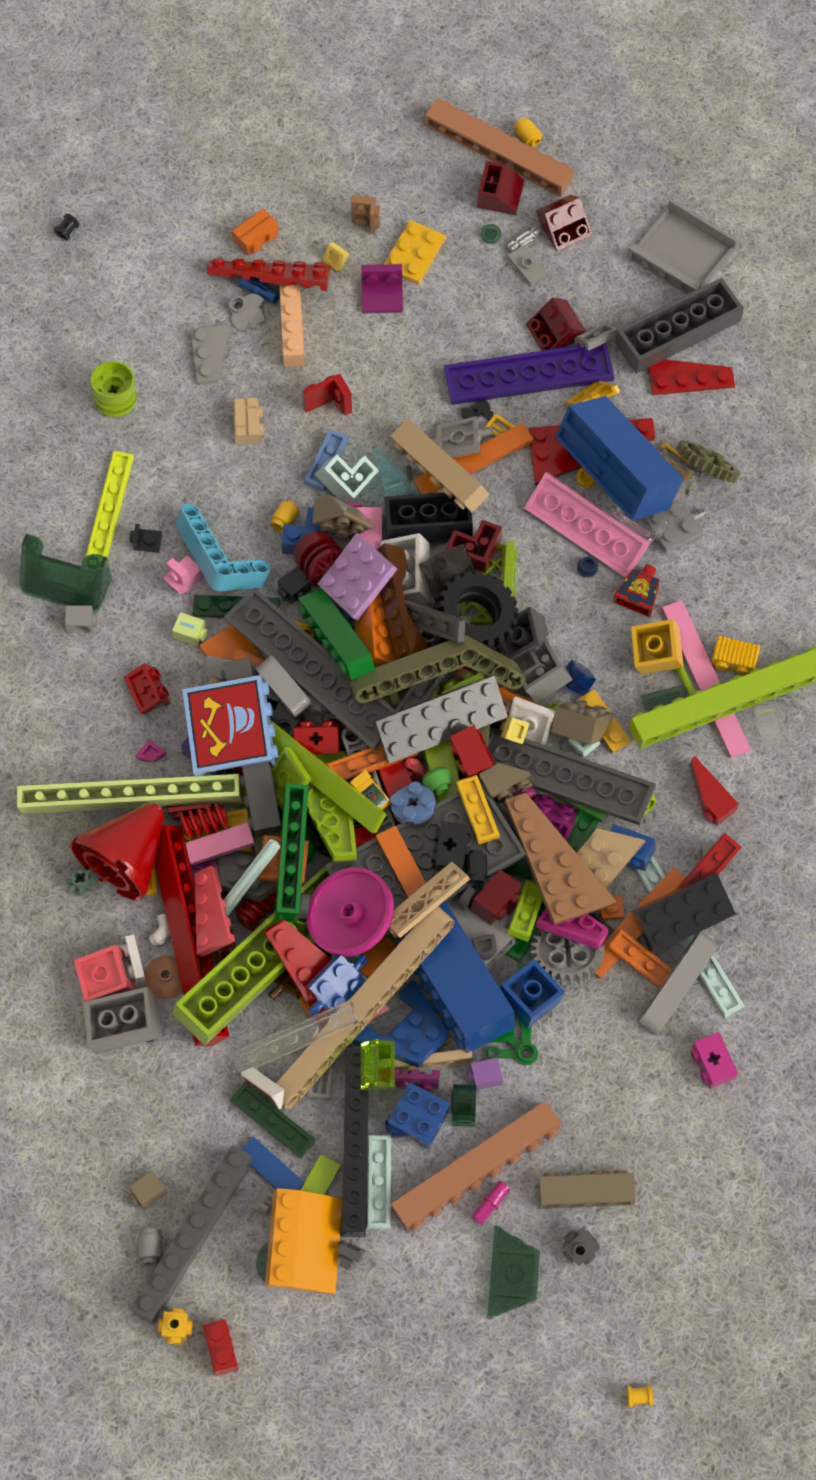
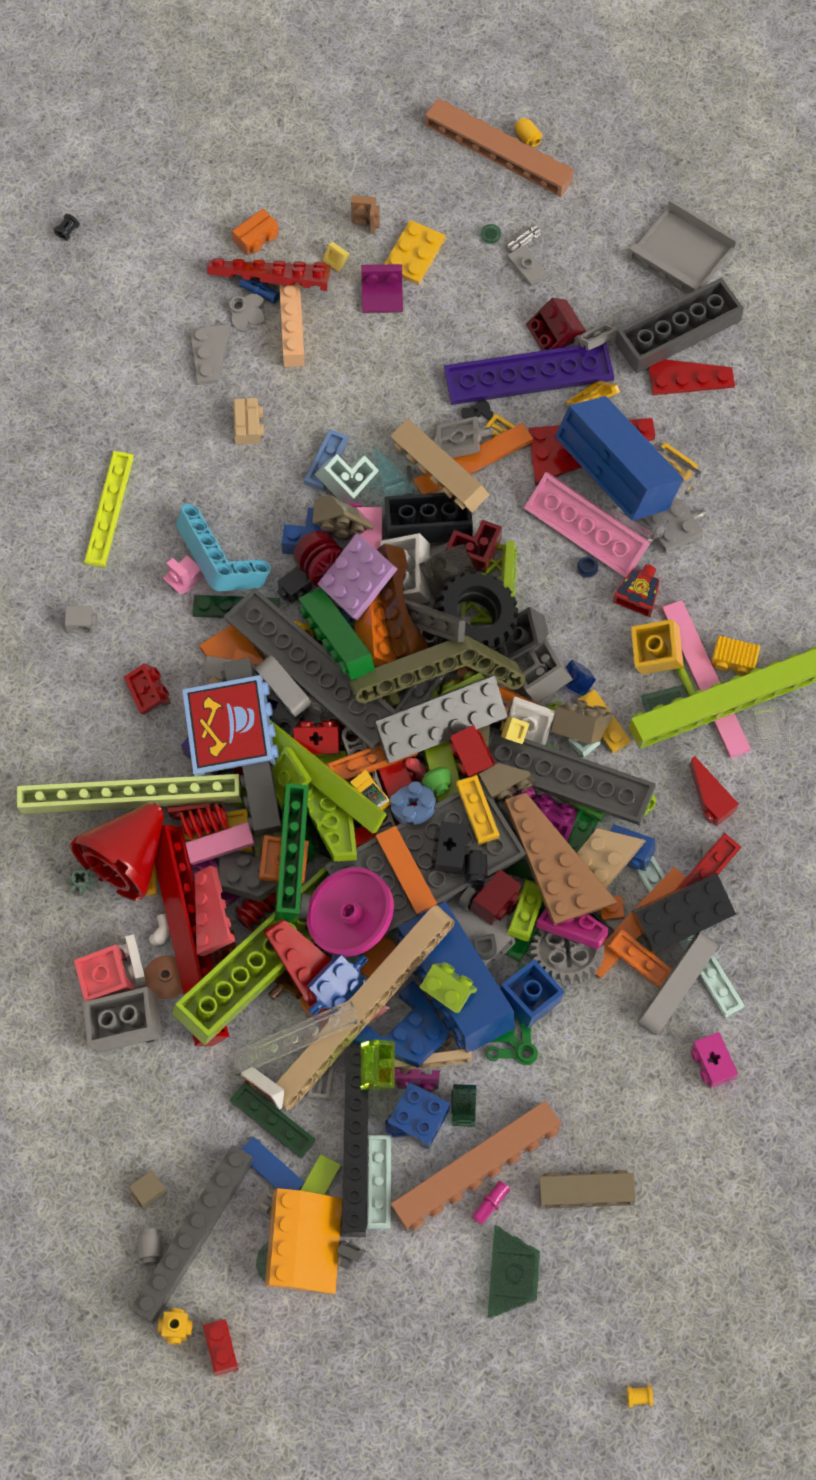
(63, 581): clear green windscreen -> none
(113, 389): lime wheel -> none
(145, 539): black bracket -> none
(150, 752): dark pink tile -> none
(189, 629): yellowish green brick -> none
(250, 875): light aqua axle -> none
(284, 514): yellow brick -> none
(326, 391): red bracket -> none
(426, 899): tan fence -> none
(448, 986): none -> lime bracket
(485, 1074): medium lavender brick -> none
(500, 188): dark red slope -> none
(564, 222): slope -> none
(580, 1238): dark grey brick -> none
(584, 479): yellow tile -> none
(708, 461): olive gear -> none

